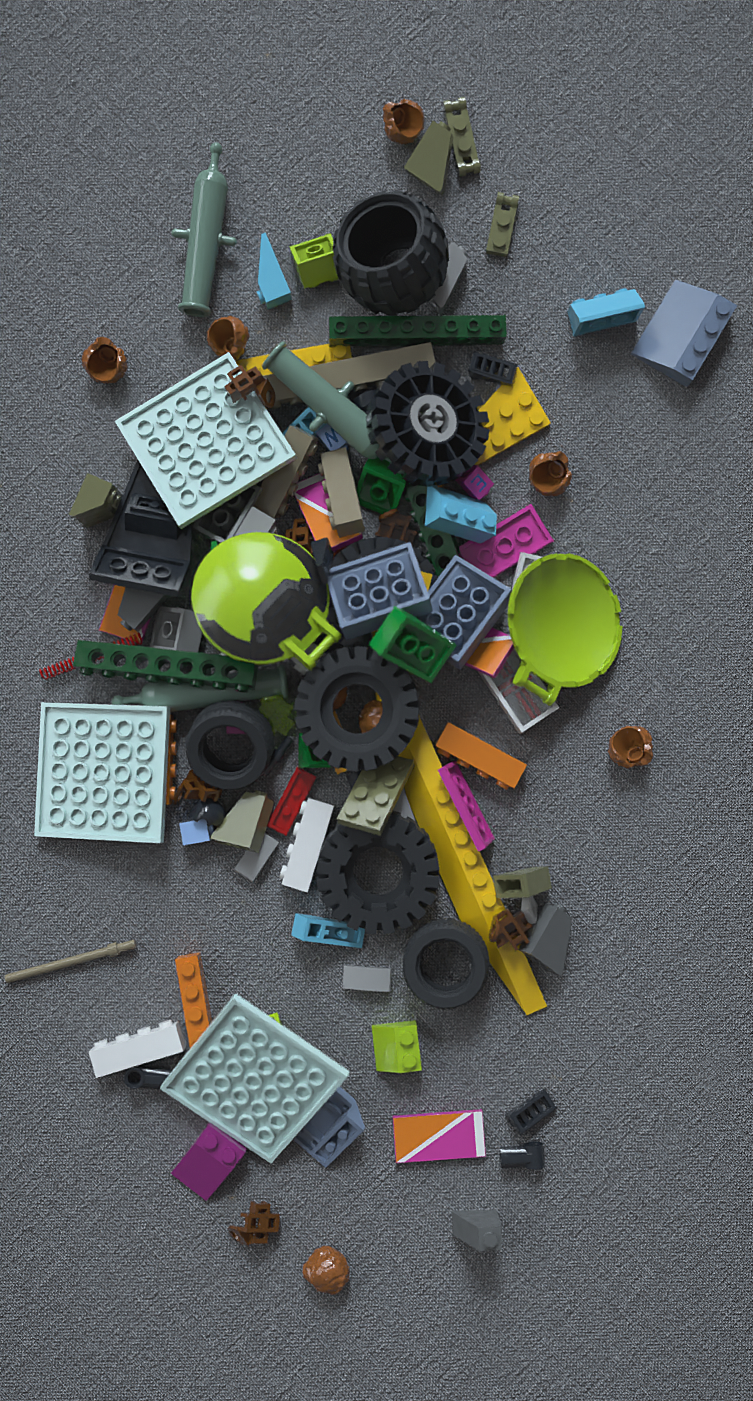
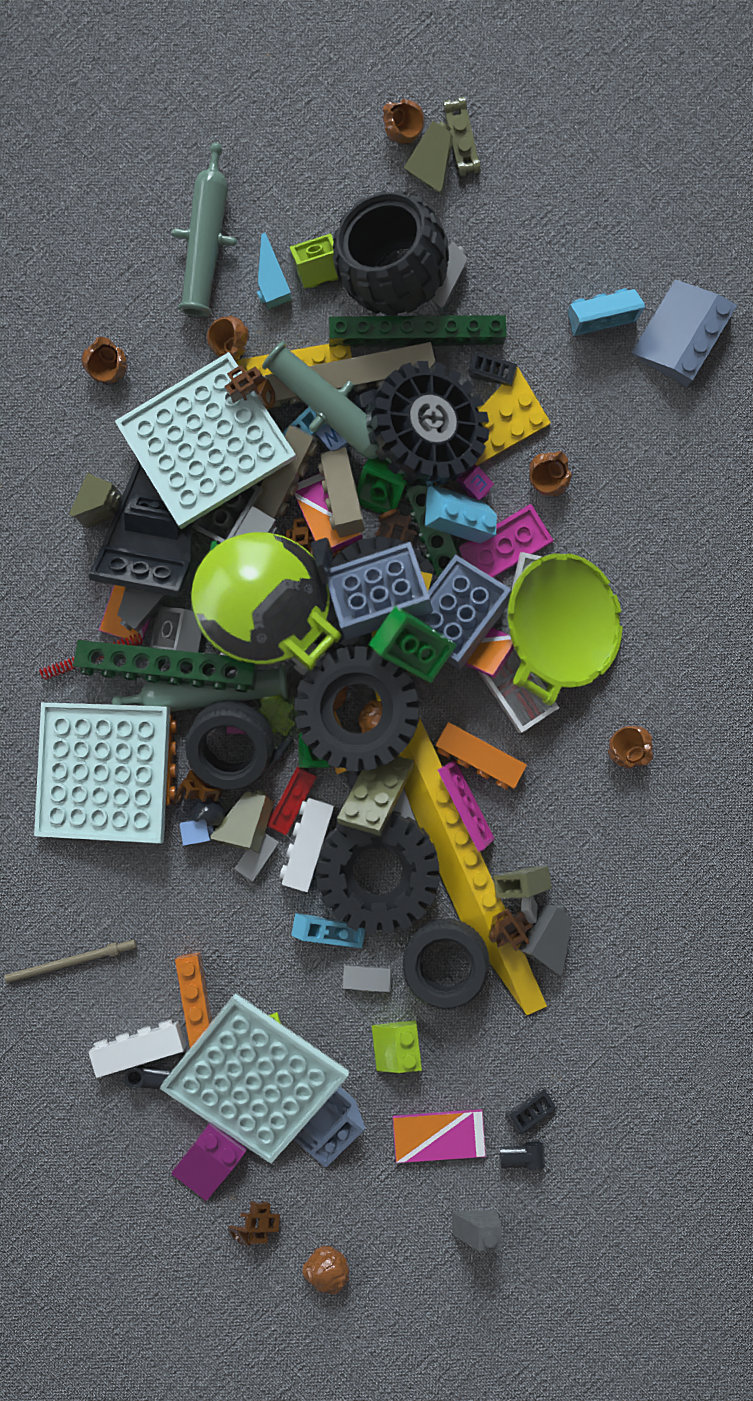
(502, 225): olive plate -> none

